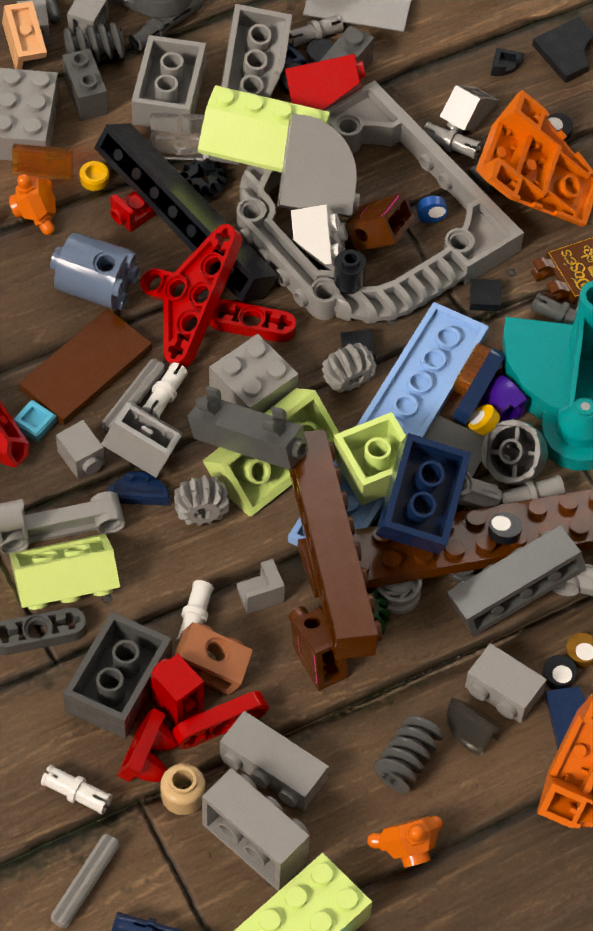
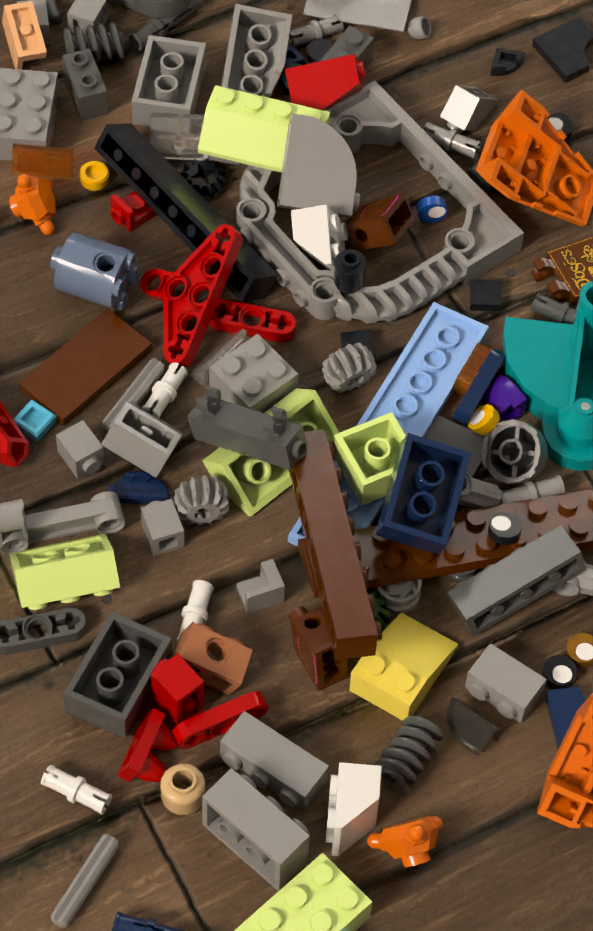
(162, 527): none -> light grey brick
(201, 372): none -> clear slope
(352, 804): none -> white slope
(403, 666): none -> light yellow slope
(419, 28): none -> light grey hinge

